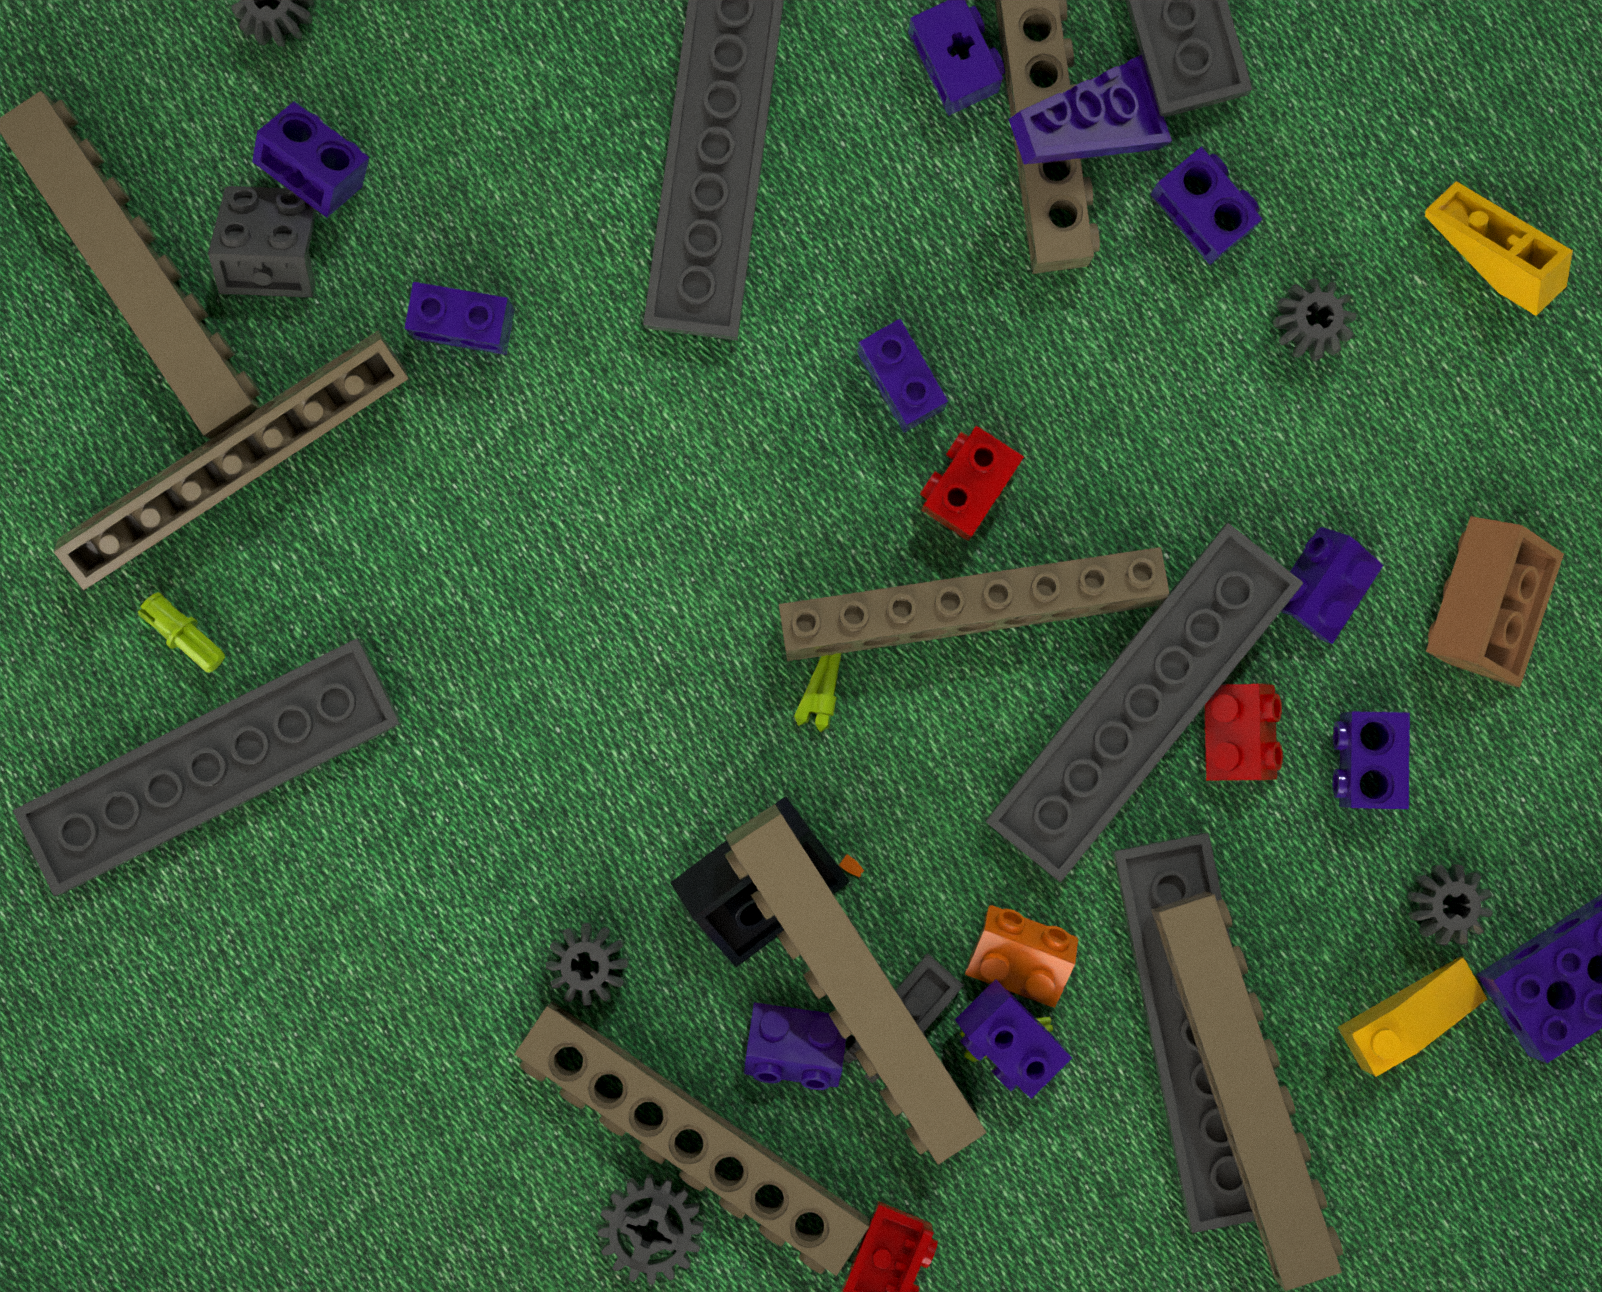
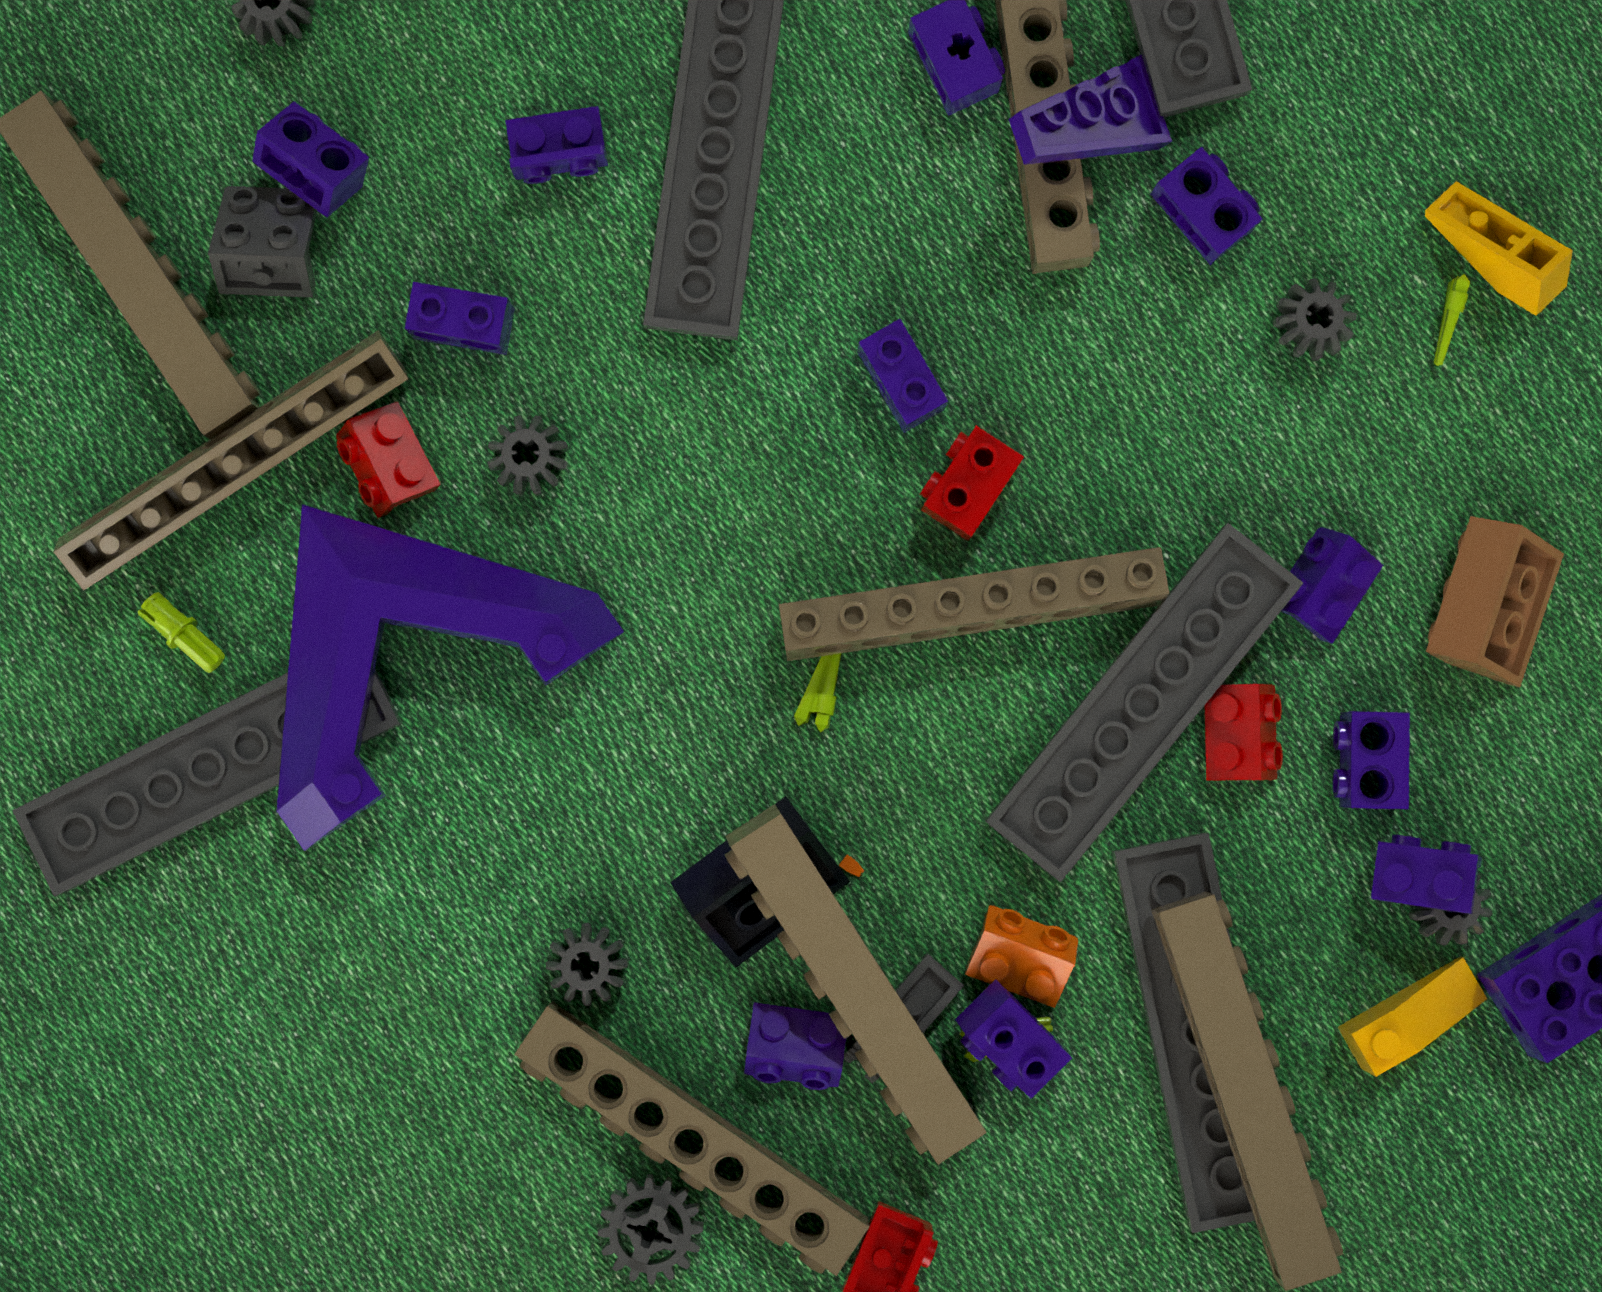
(345, 592): none -> dark purple wedge
(386, 458): none -> red bracket
(530, 439): none -> dark grey gear
(556, 144): none -> dark purple bracket
(1426, 876): none -> dark purple bracket
(1454, 304): none -> lime piece

